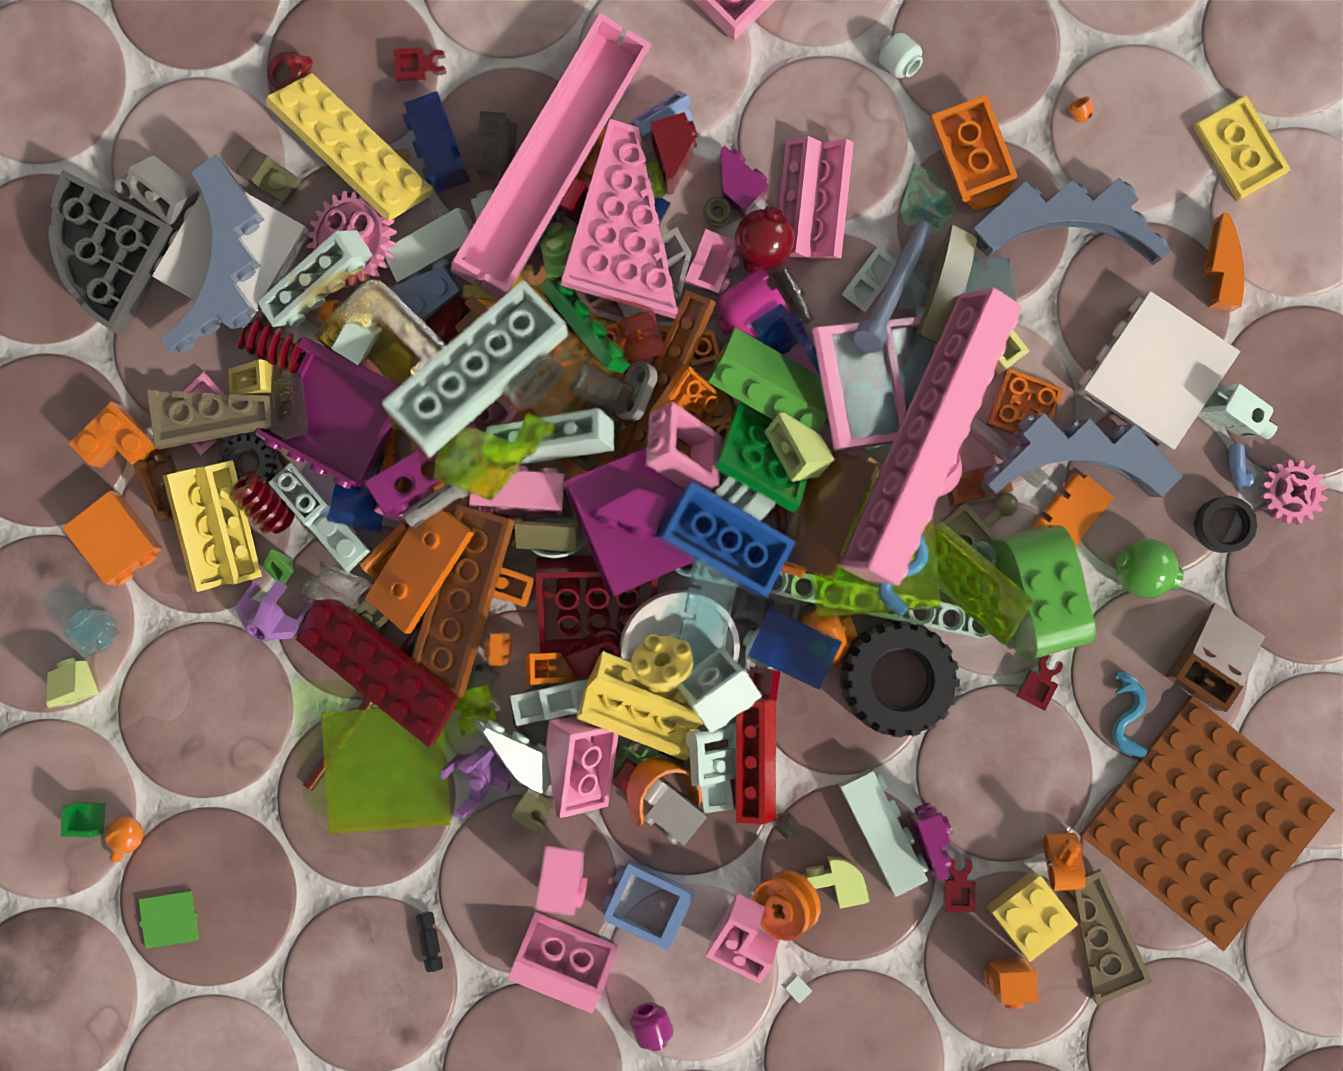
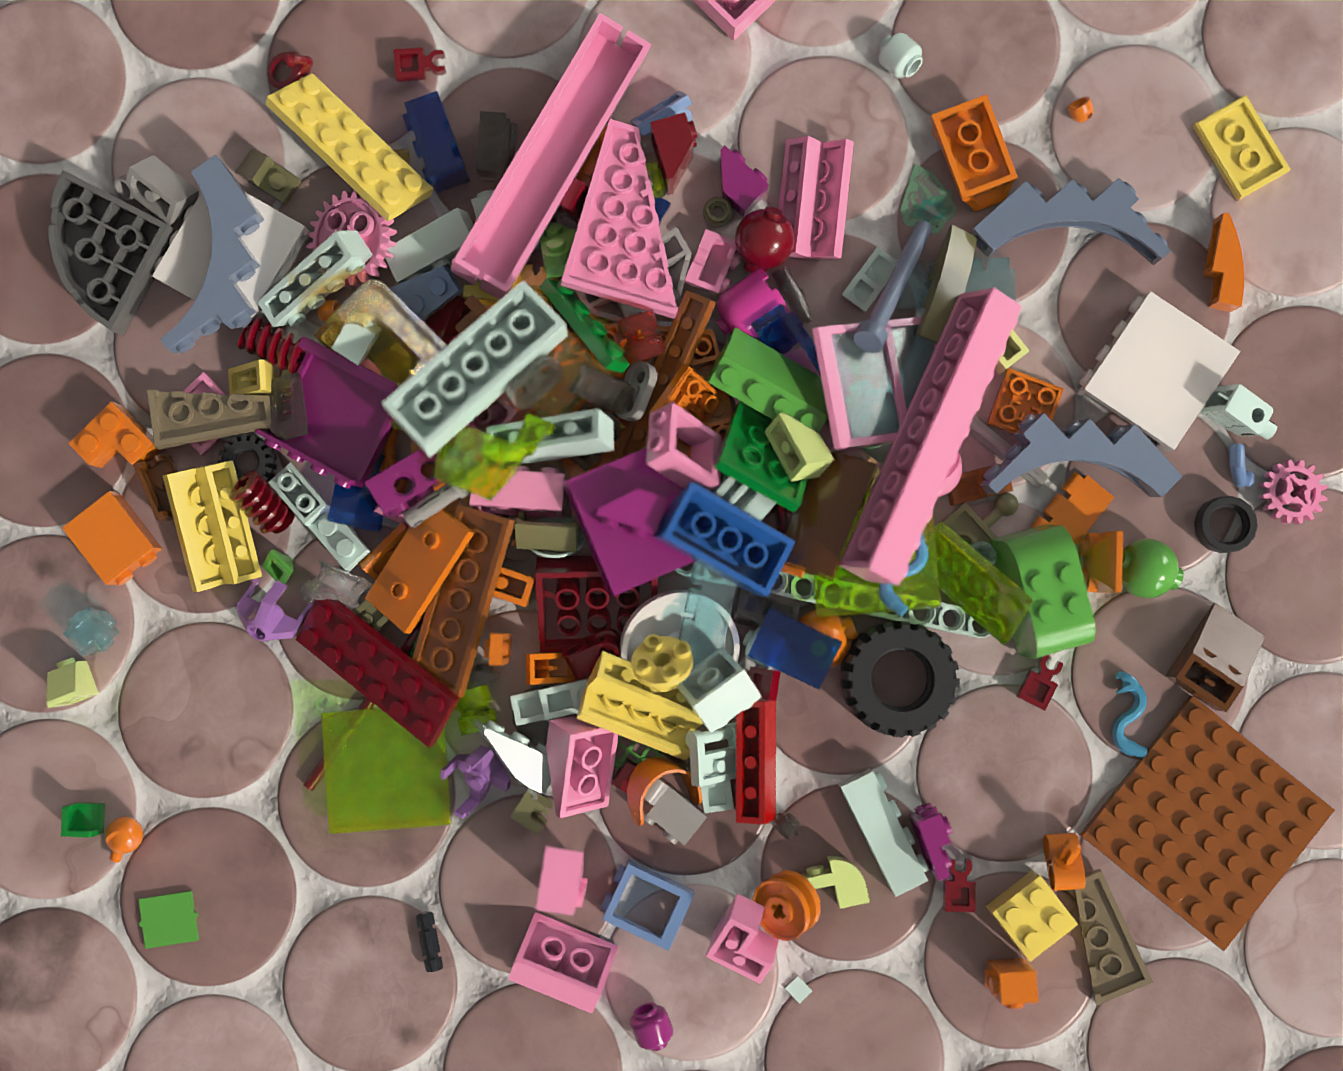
(1102, 561): none -> orange slope

